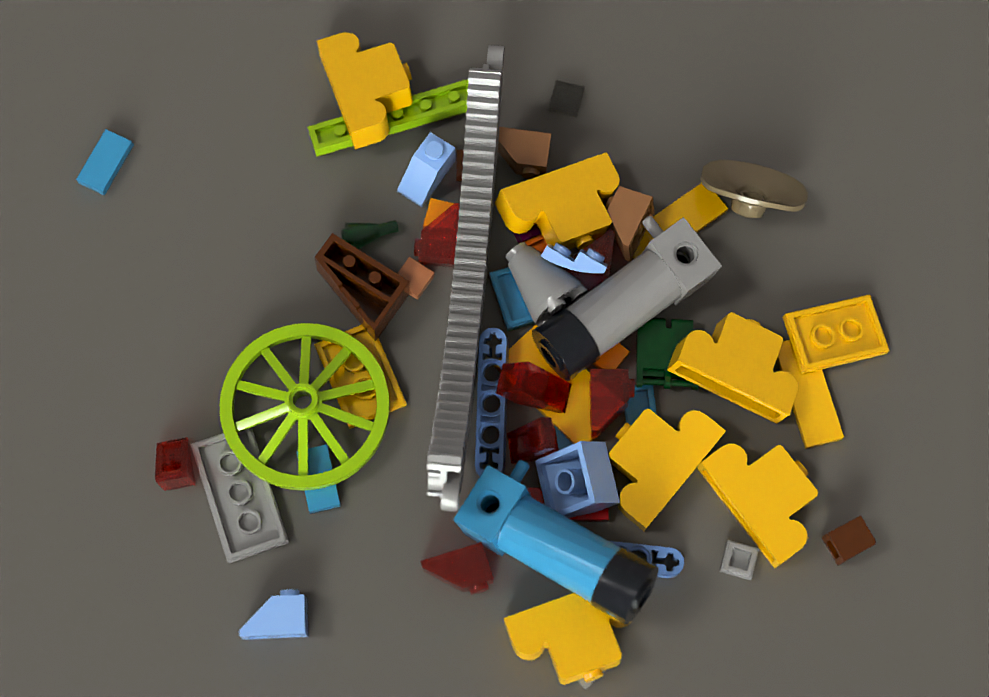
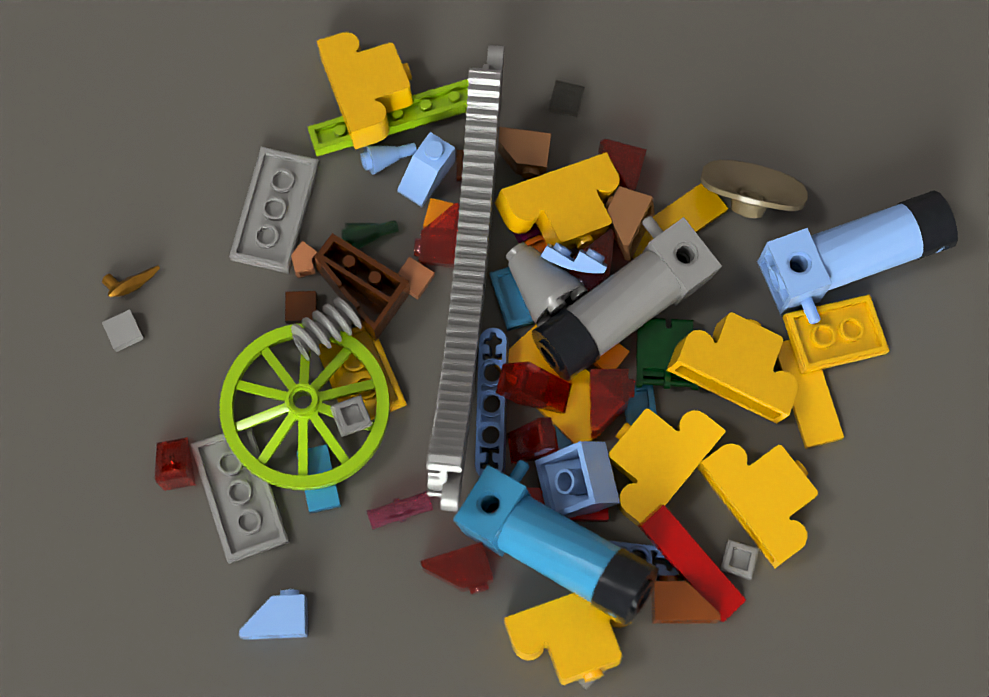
(105, 162): dark azure tile -> none
(122, 330): none -> light grey tile
(128, 285): none -> pearl gold bar
(274, 210): none -> light grey tile
(299, 305): none -> reddish brown tile
(304, 260): none -> nougat piece
(324, 327): none -> light grey piece
(351, 415): none -> light grey tile
(379, 157): none -> light blue cone
(399, 510): none -> clear pink pin
(626, 160): none -> clear red slope
(680, 603): none -> dark orange slope
(691, 561): none -> red tile
(806, 266): none -> light blue piece
(849, 540): reddish brown panel -> none

